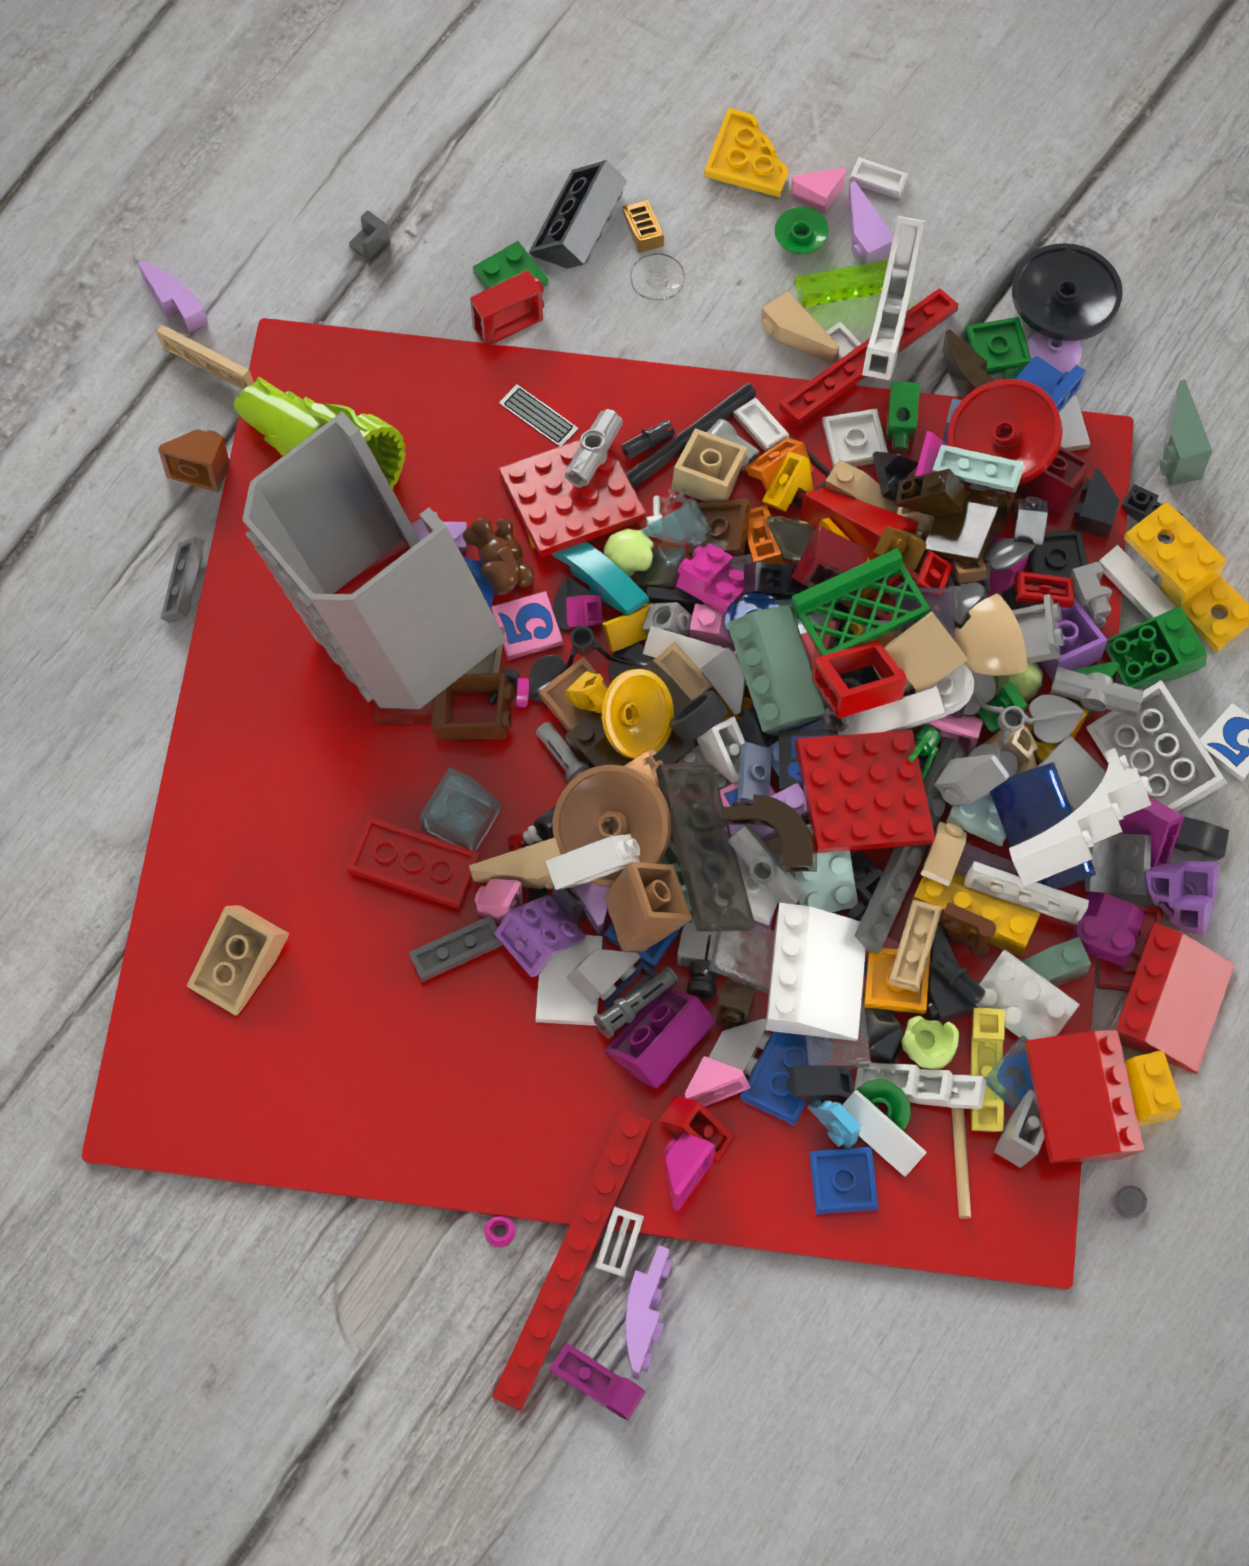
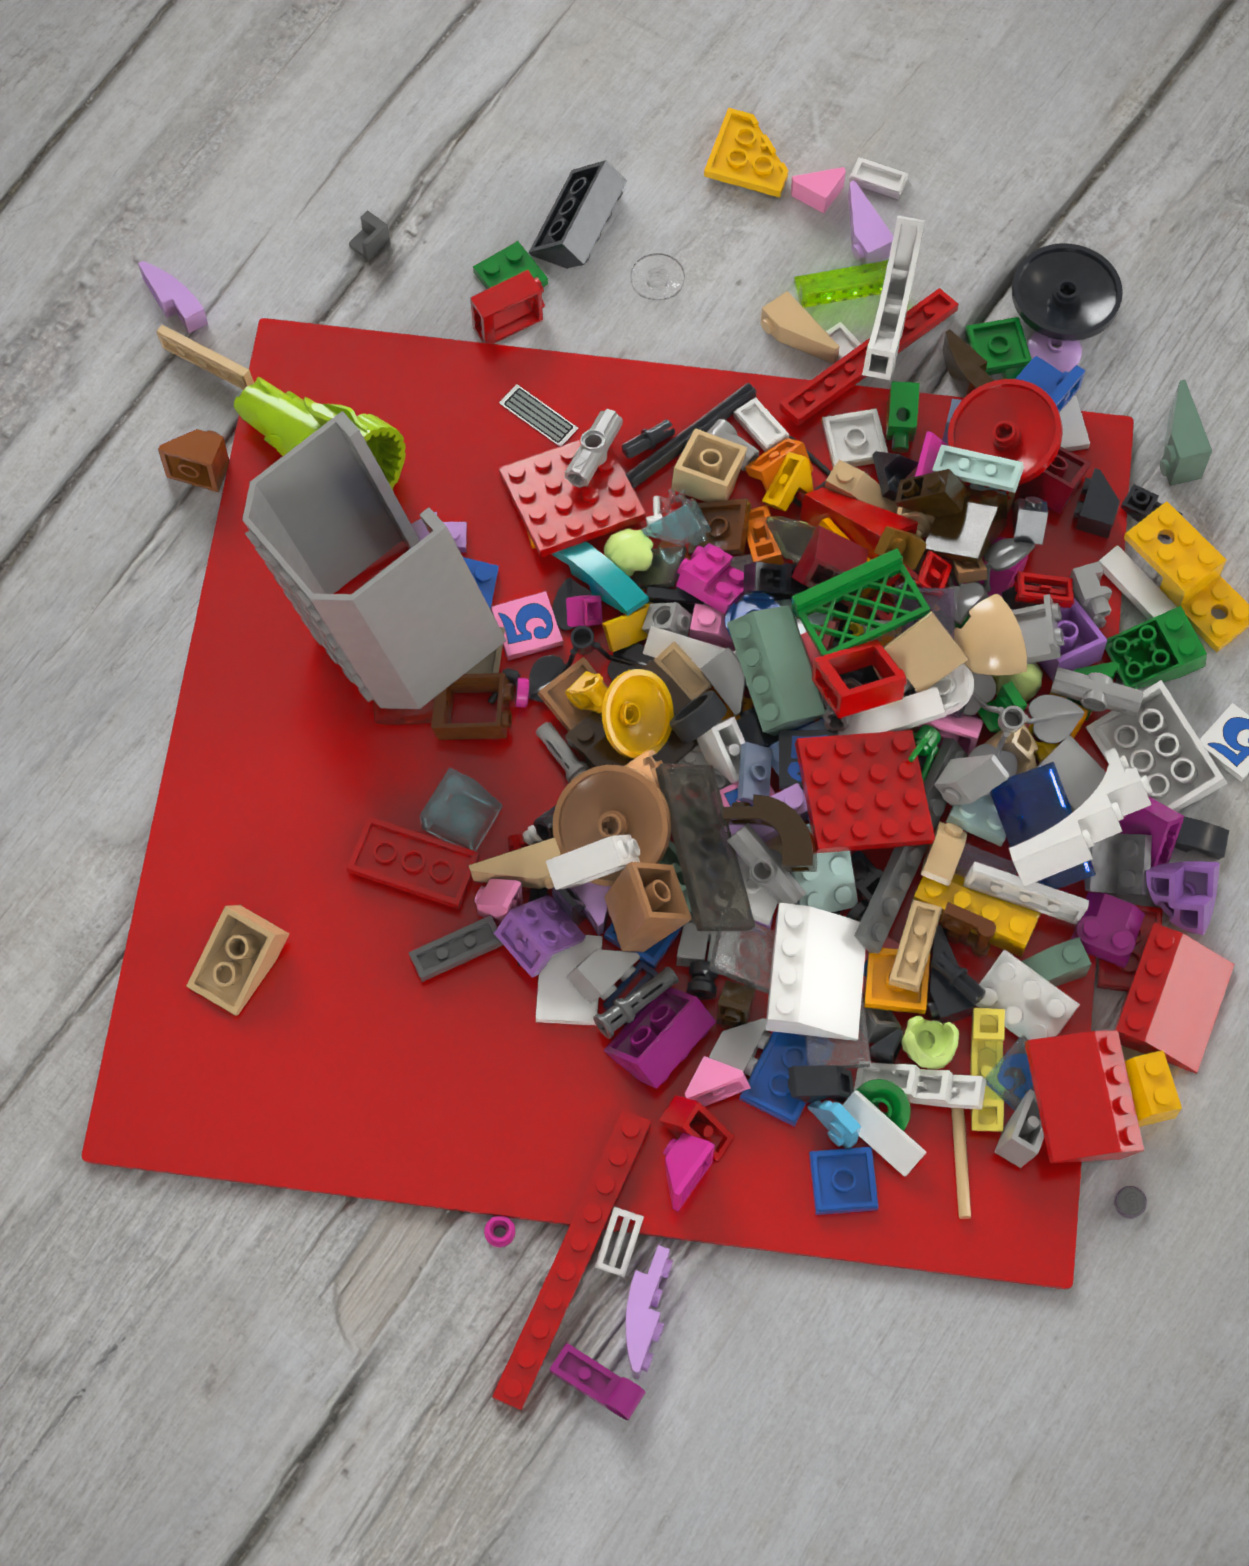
(182, 580): flat silver plate -> none
(499, 555): reddish brown animal -> none
(647, 241): pearl gold slope -> none
(805, 222): green dish -> none
(1058, 554): black tile -> none

